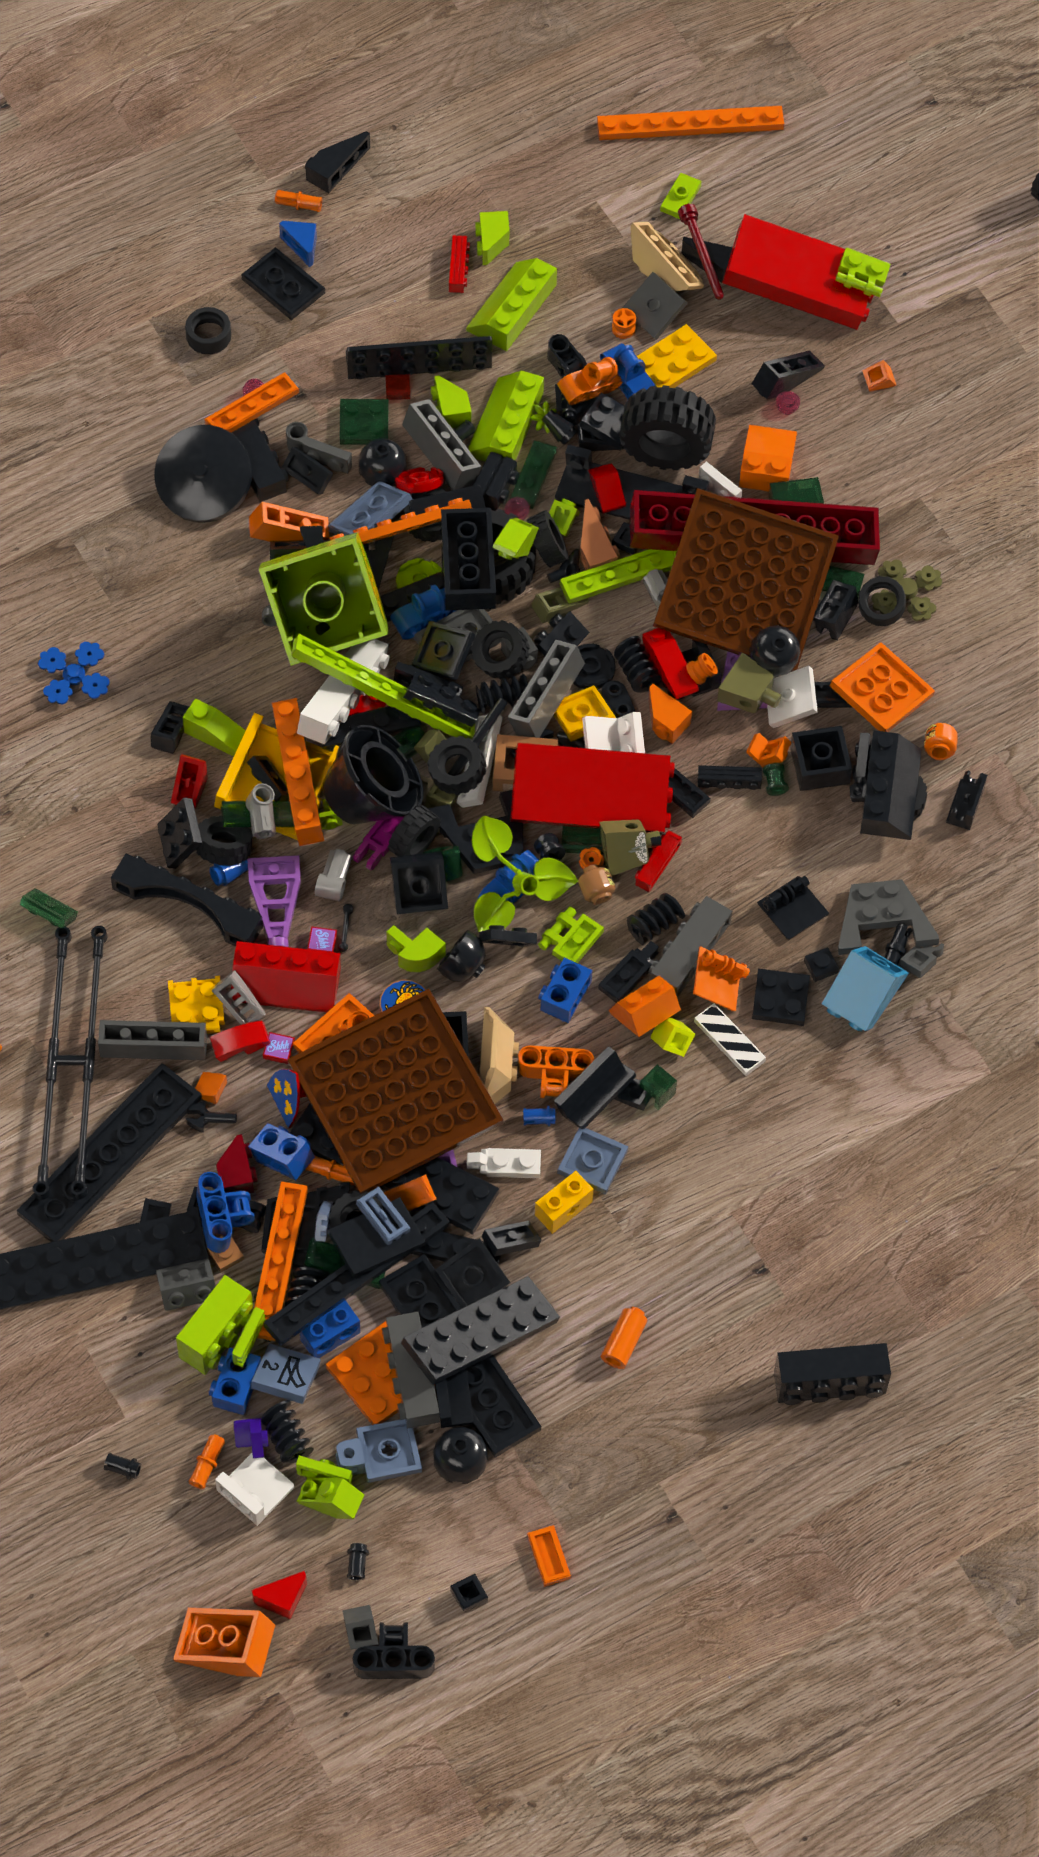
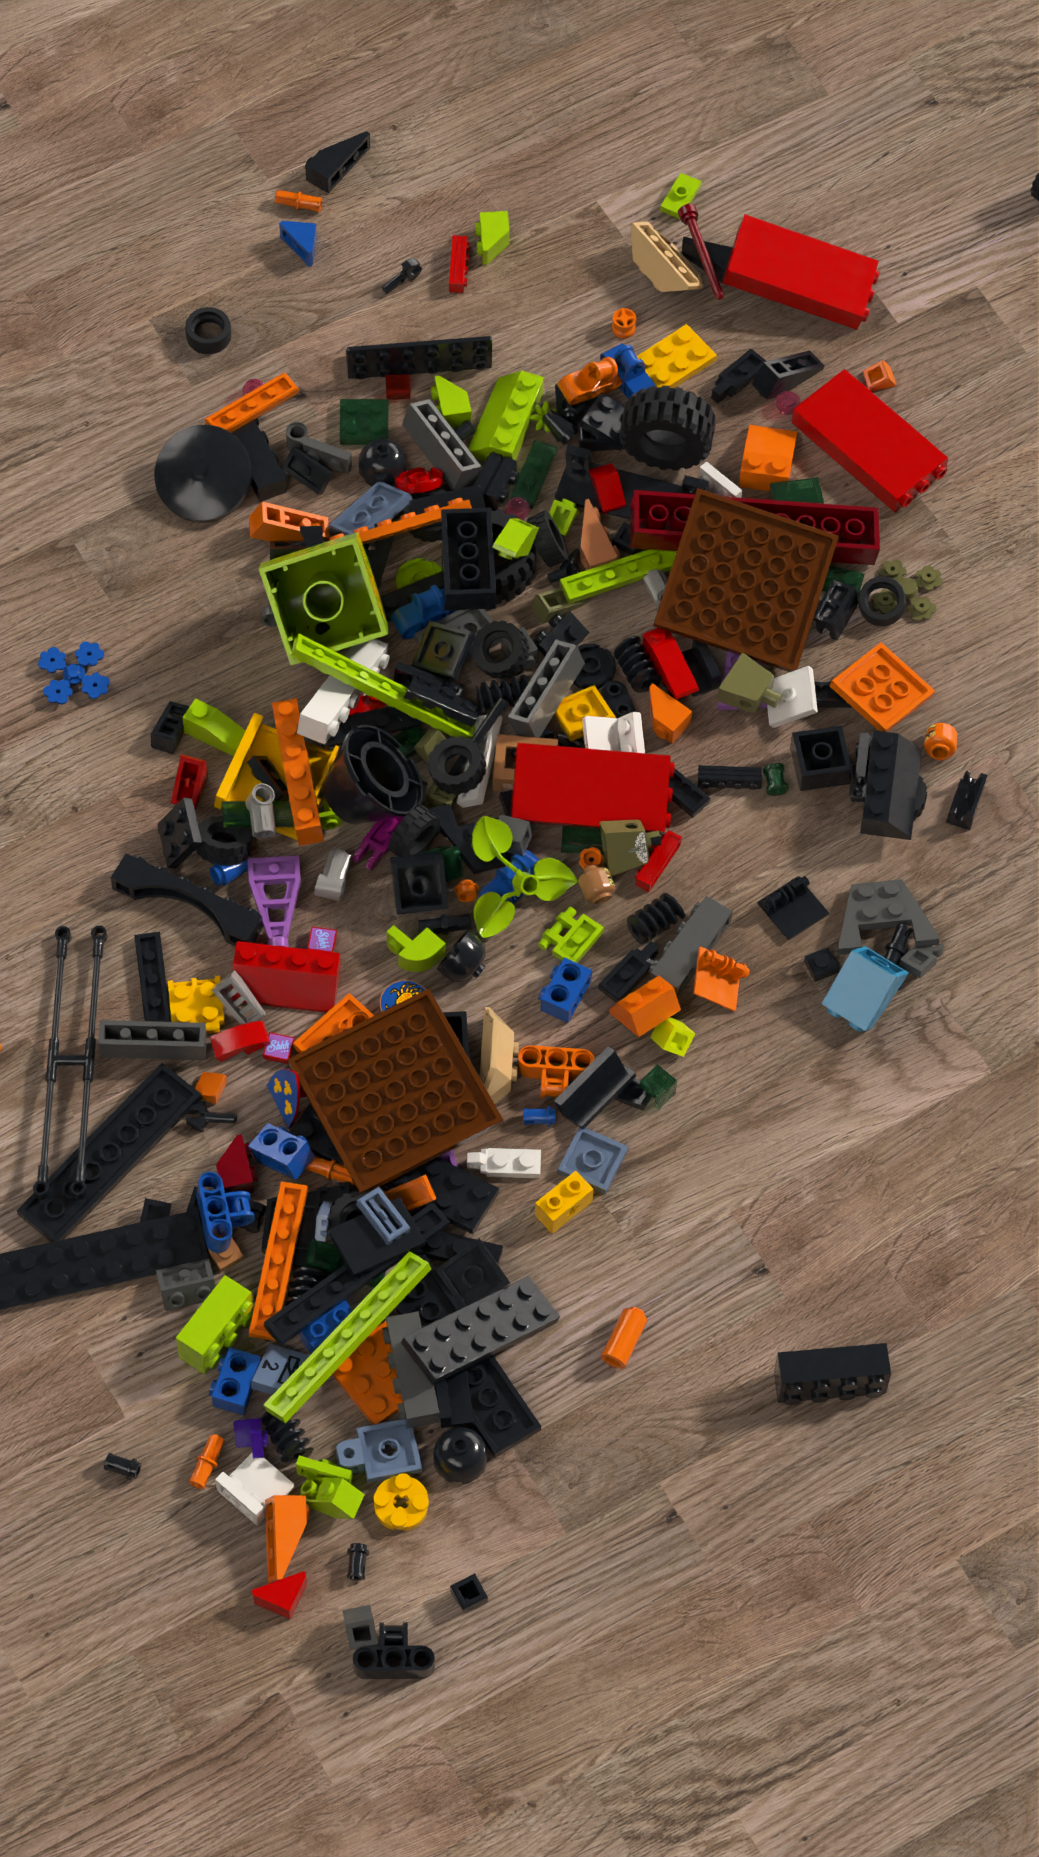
(48, 908): clear green plate -> none
(152, 977): none -> black tile
(225, 1640): orange slope -> none
(248, 1336): lime tile -> none
(283, 283): black tile -> none
(285, 1523): none -> orange slope
(347, 909): black hinge -> none
(347, 1337): none -> lime plate
(401, 1487): none -> yellow plate
(410, 269): none -> black bar
(446, 924): none -> black pin
(466, 890): none -> orange plate
(511, 1238): black plate -> none
(514, 302): lime slope -> none
(516, 937): black plate -> none
(521, 834): none -> dark grey brick
(548, 847): black wheel -> none
(548, 1556): orange tile -> none
(567, 359): black piece -> none
(655, 305): dark grey plate -> none
(690, 122): orange plate -> none
(702, 668): orange wheel -> none
(729, 1039): white tile -> none
(737, 375): none -> black hinge
(768, 752): orange bracket -> none
(775, 650): black cylinder -> none
(780, 997): black plate -> none
(864, 268): lime plate -> none
(870, 440): none -> red brick

